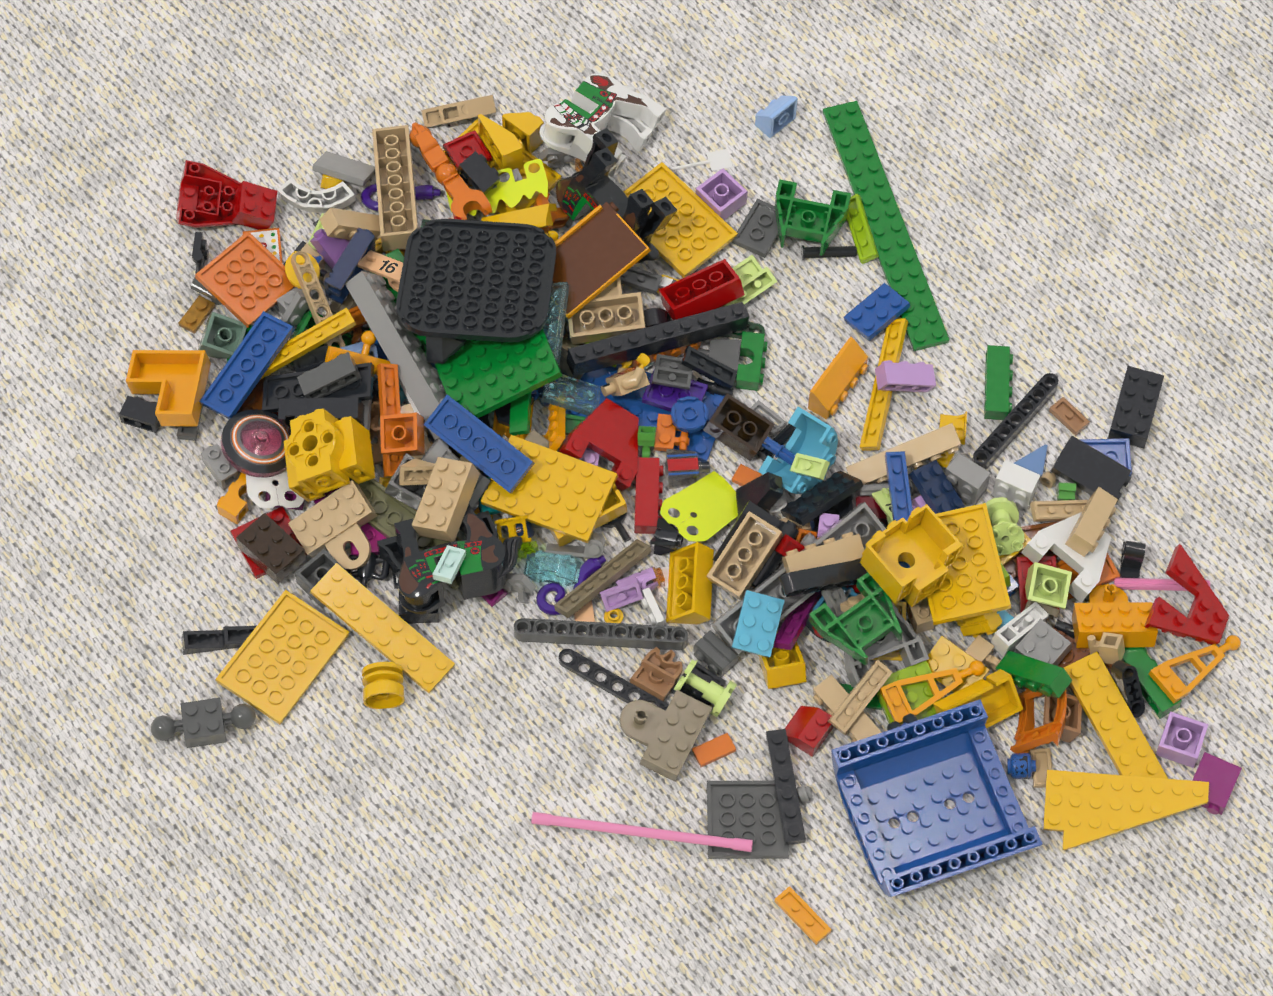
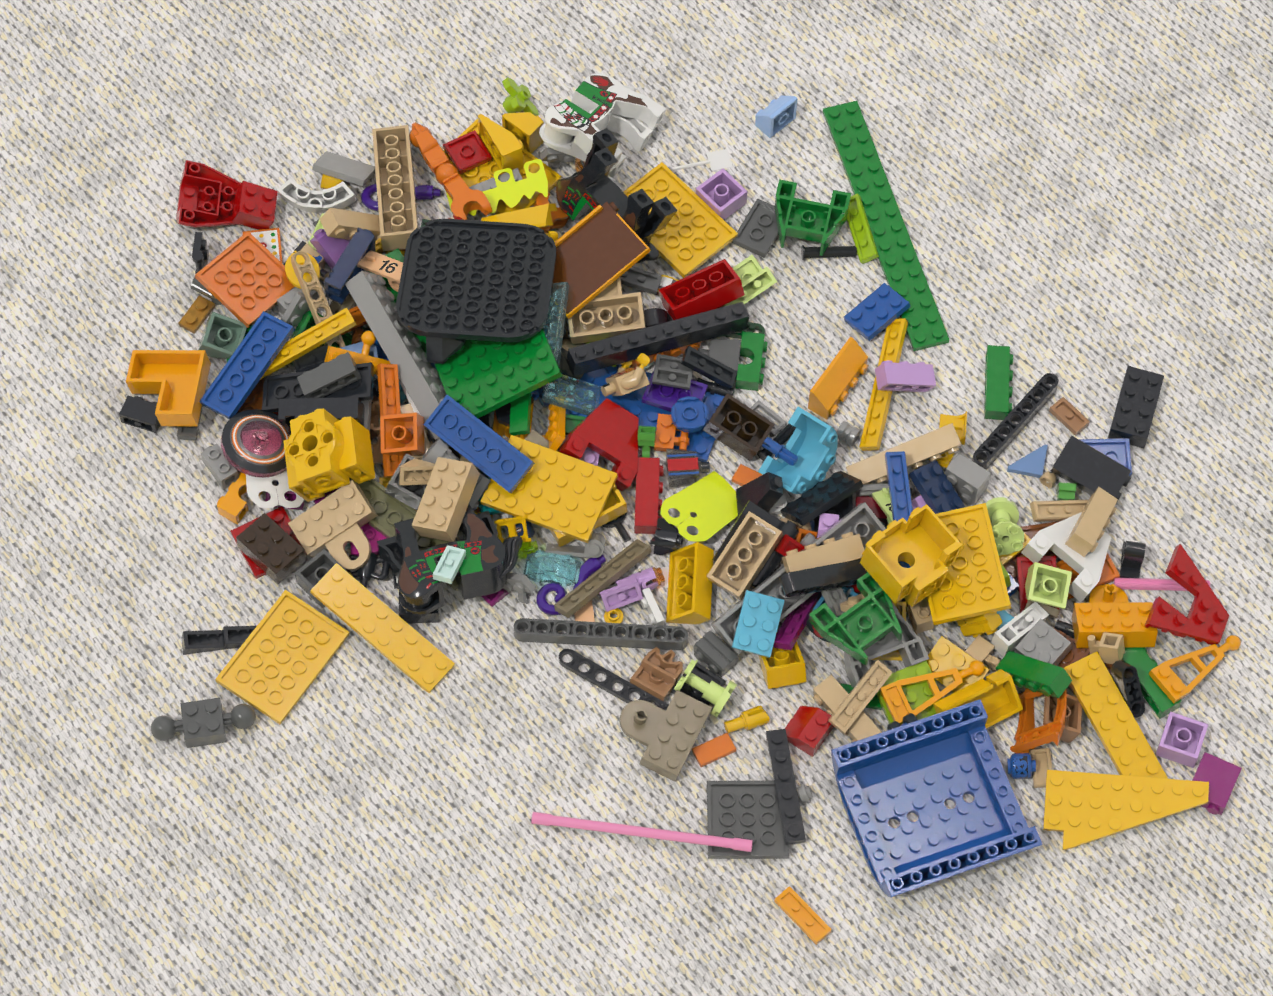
(383, 685): yellow wheel -> none
(458, 111): tan slope -> none
(478, 173): black brick -> none
(518, 98): none -> lime plant
(748, 720): none -> yellow arm
(809, 466): yellowish green plate -> none
(848, 433): none -> light grey wheel
(1016, 484): white brick -> none

